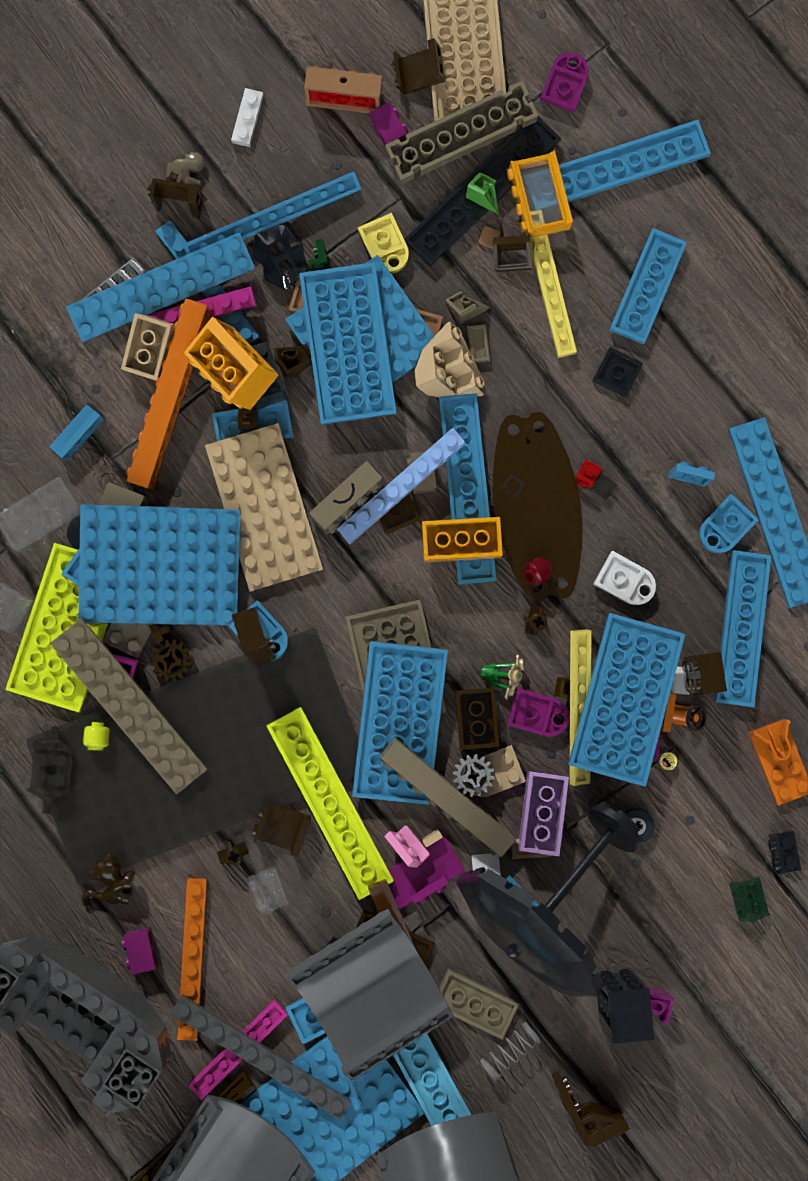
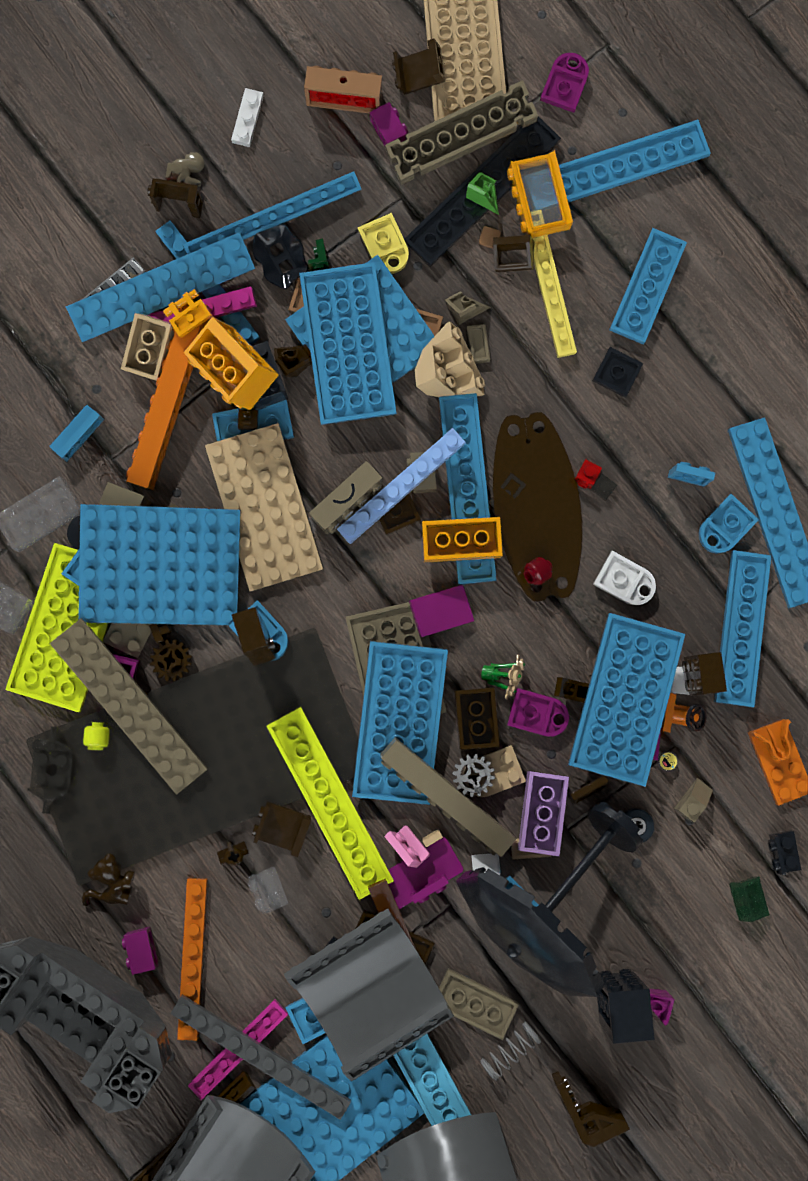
(190, 317): none -> light orange plate
(441, 611): none -> magenta tile
(535, 621): dark brown piece -> none
(579, 683): light yellow plate -> none
(588, 789): none -> dark brown plate
(694, 800): none -> dark tan slope

